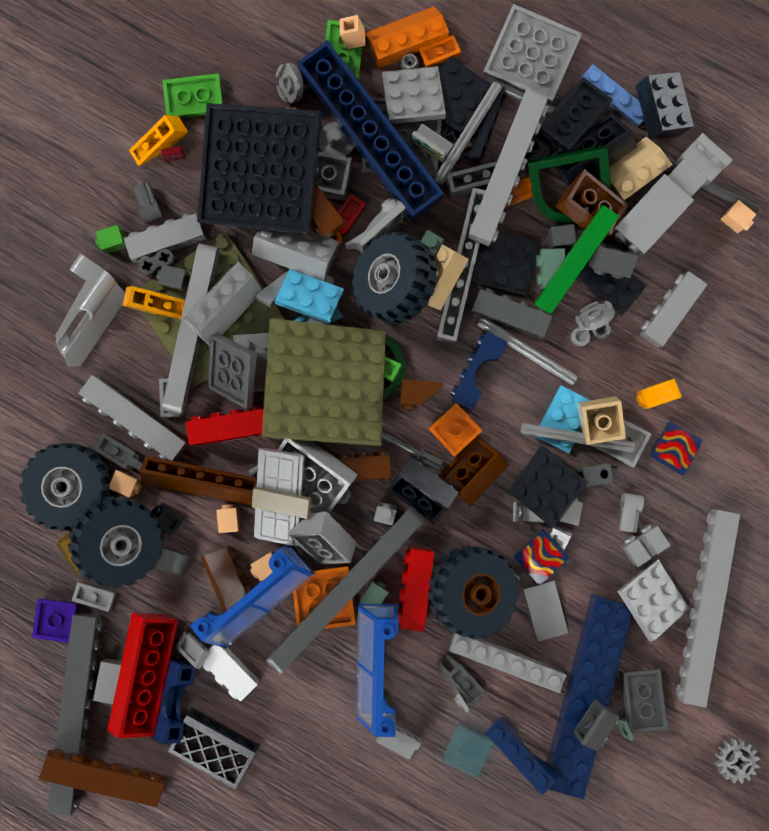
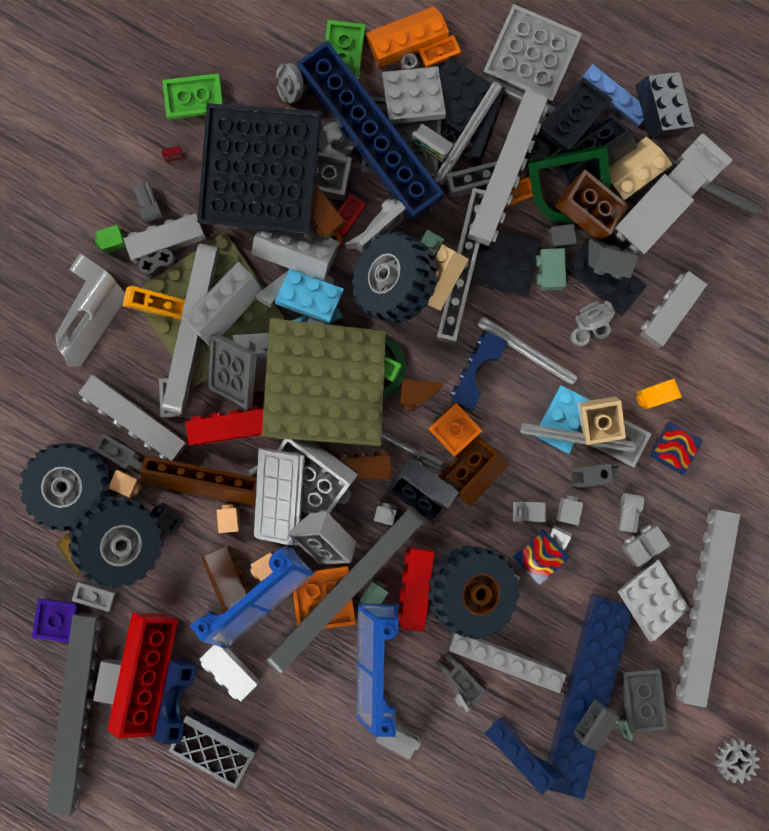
(102, 778): reddish brown brick -> none
(162, 135): light orange slope -> none
(172, 278): dark grey brick -> none
(173, 560): dark grey axle -> none
(192, 649): light grey tile -> none
(281, 502): tile -> none
(352, 32): light nougat brick -> none
(467, 751): clear light blue plate -> none
(511, 314): dark grey brick -> none
(546, 611): light grey sticker -> none
(548, 486): black plate -> none
(576, 259): green tile -> none
(738, 217): light nougat brick -> none

